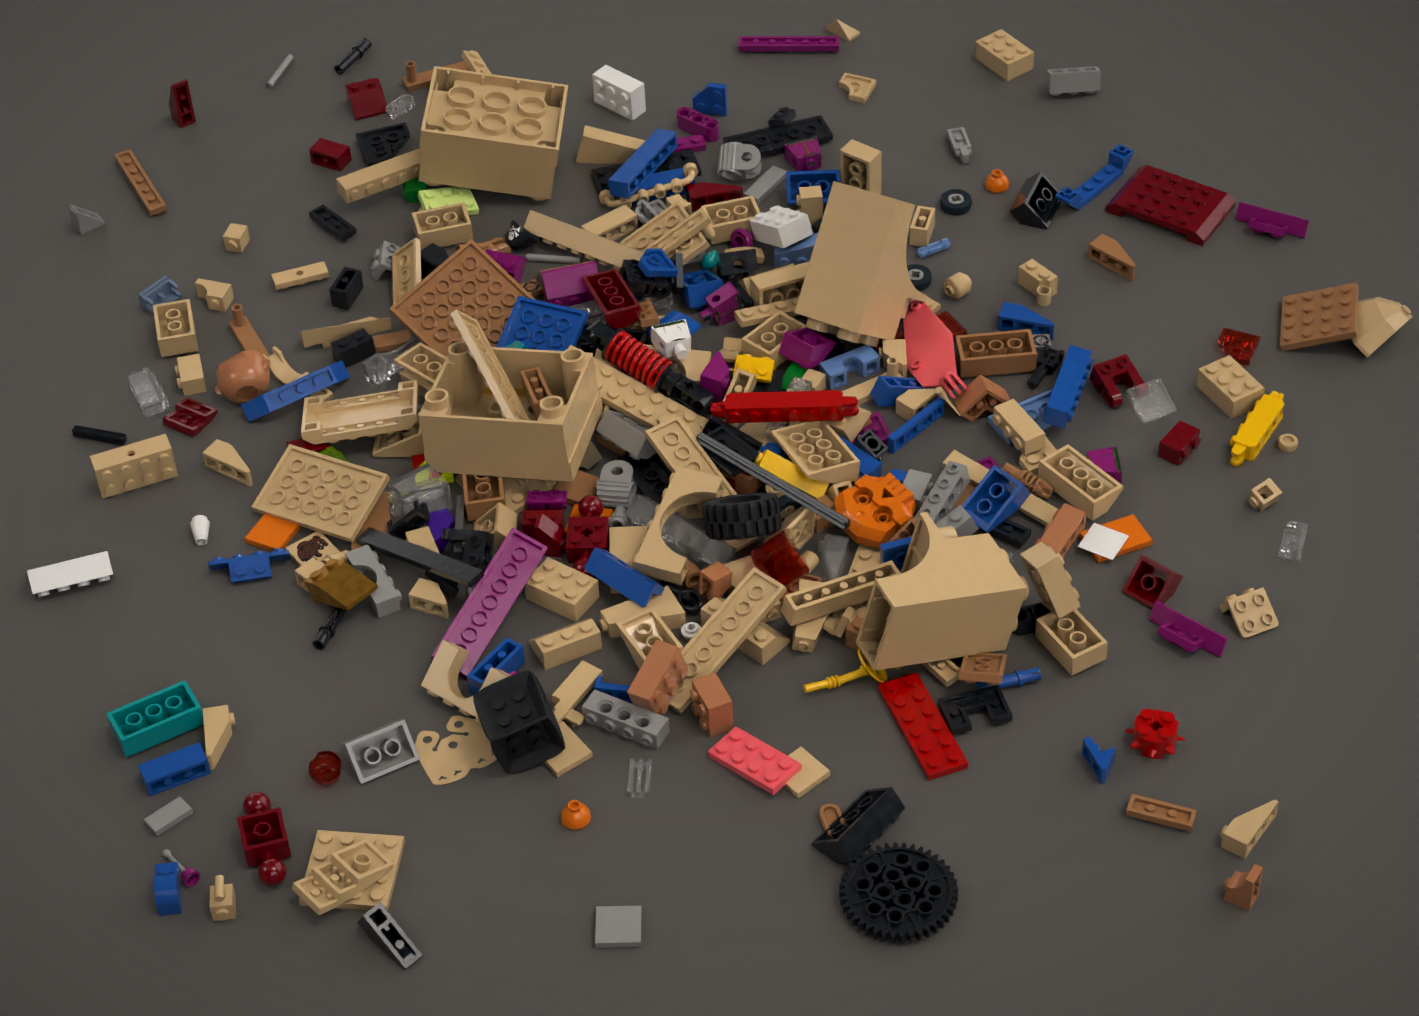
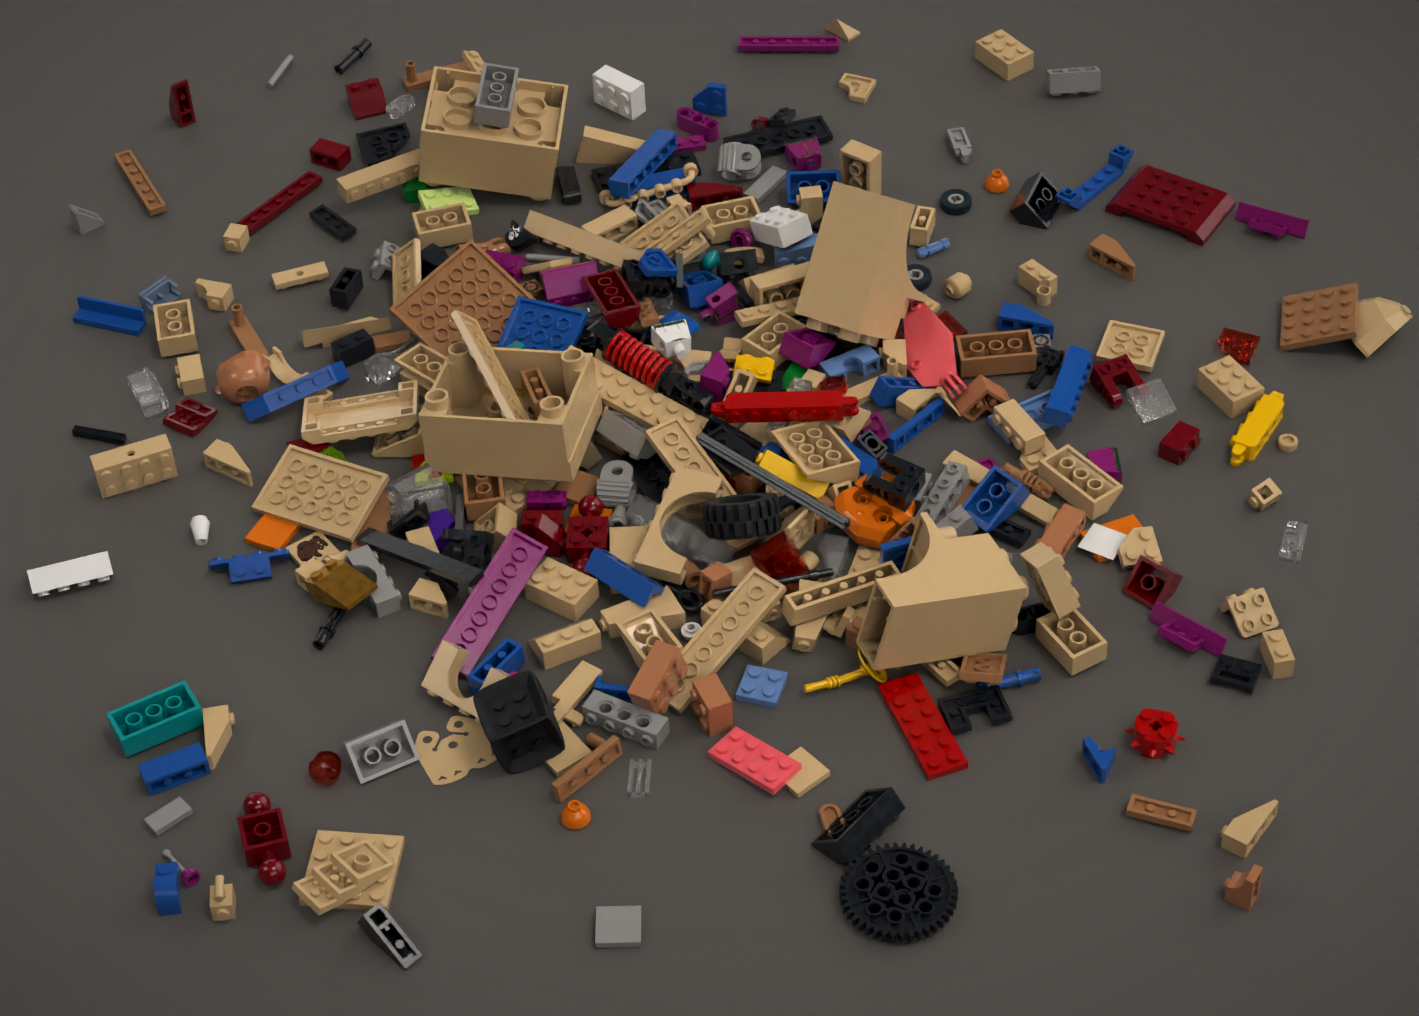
(110, 316): none -> blue panel
(281, 201): none -> dark red plate
(496, 95): none -> light grey brick
(547, 265): none -> tan tile
(568, 184): none -> black beam
(604, 754): none -> medium nougat piece
(696, 367): none -> light grey piece
(759, 123): none -> dark red tile
(761, 686): none -> medium blue plate
(812, 575): none -> black bar
(834, 383): none -> clear red hair
(905, 486): none -> black brick
(1136, 341): none -> tan plate
(1139, 542): none -> tan plate
(1236, 673): none -> black plate
(1277, 654): none -> tan brick

